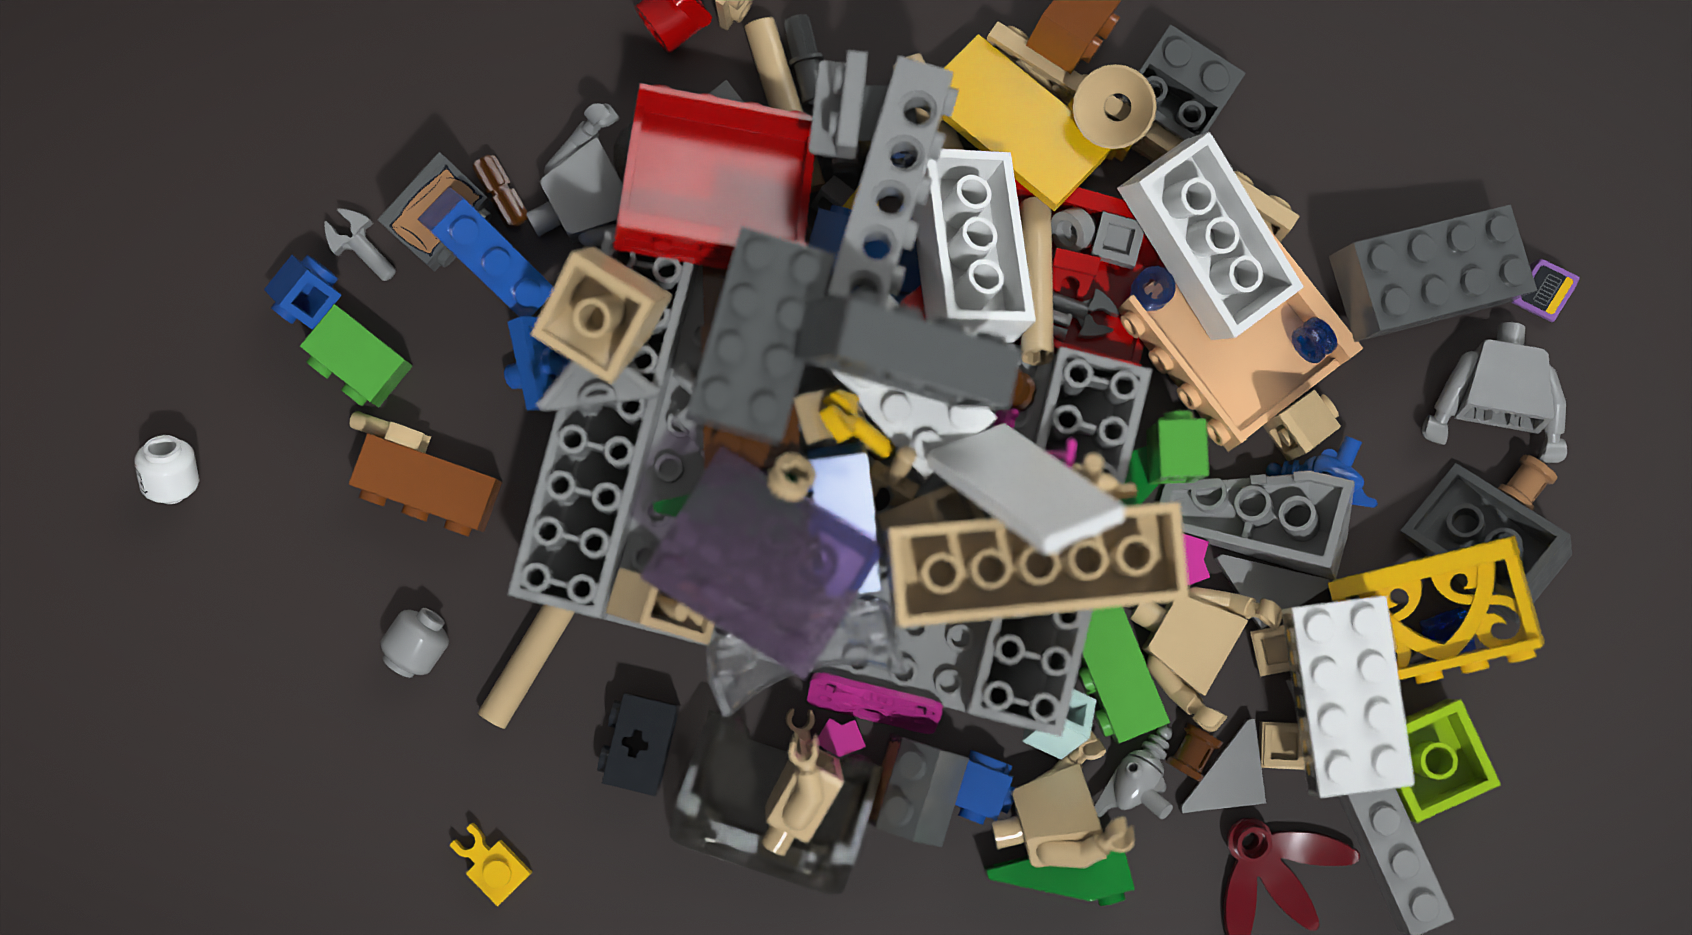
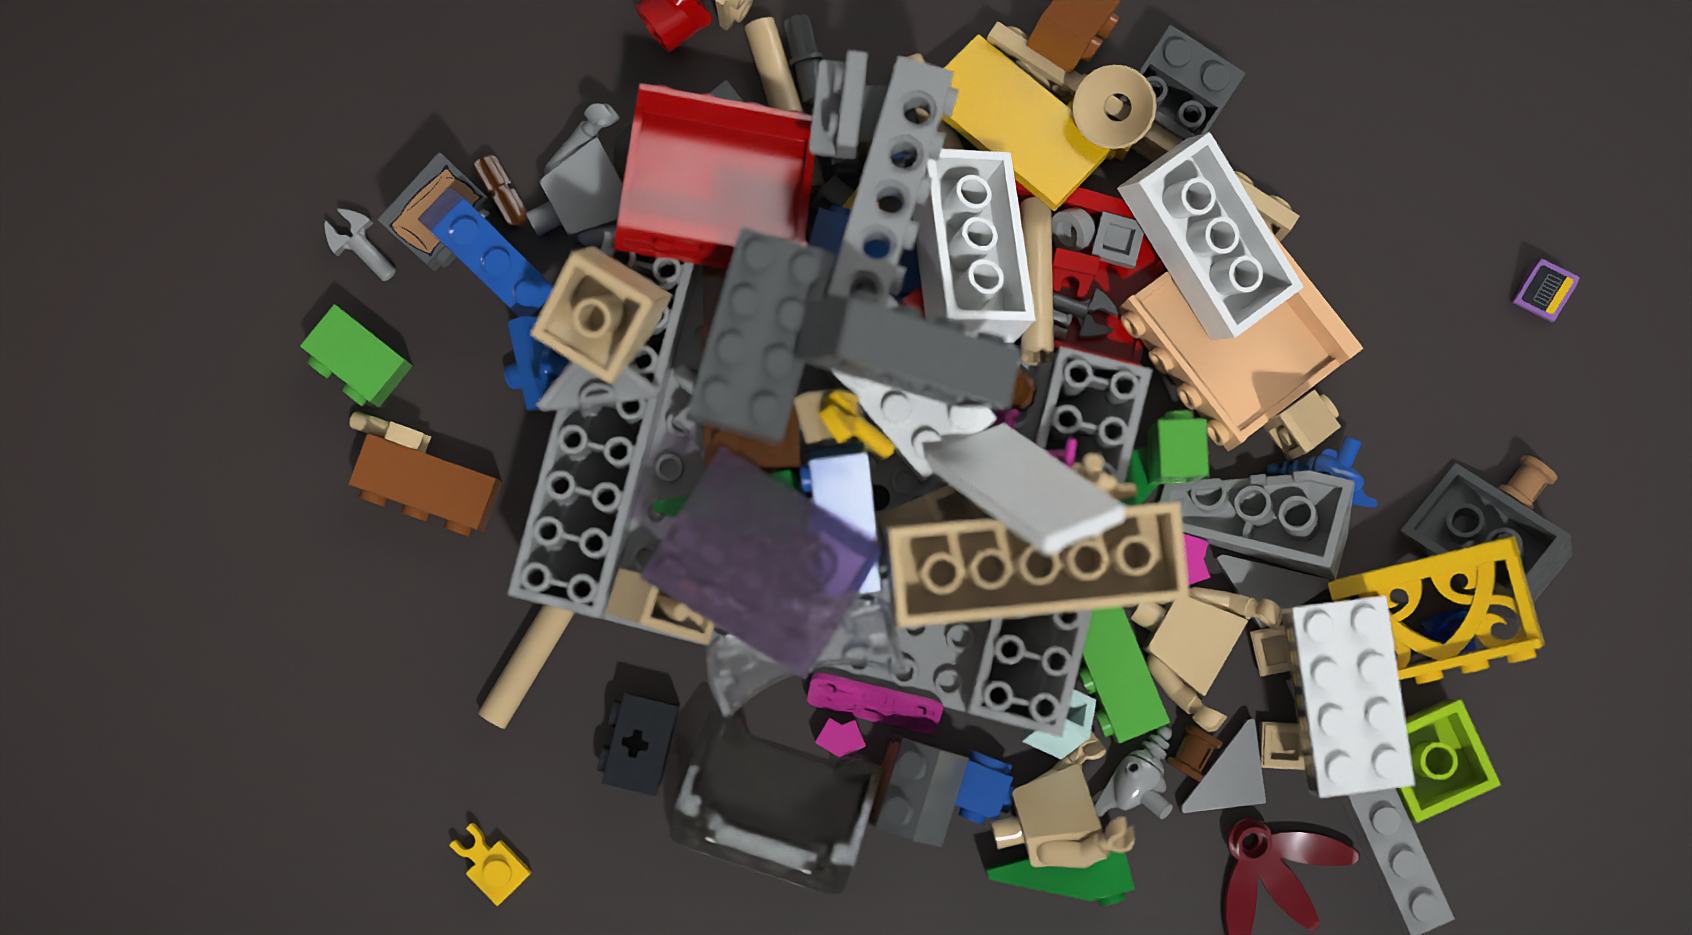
(166, 469): white head -> none
(303, 291): blue brick -> none
(414, 642): light grey head -> none
(786, 488): tan bush -> none
(802, 790): tan torso -> none
(895, 476): tan bar -> none
(1160, 276): clear blue bush -> none
(1314, 340): clear blue bush -> none
(1432, 272): dark grey brick -> none
(1504, 388): light grey torso -> none

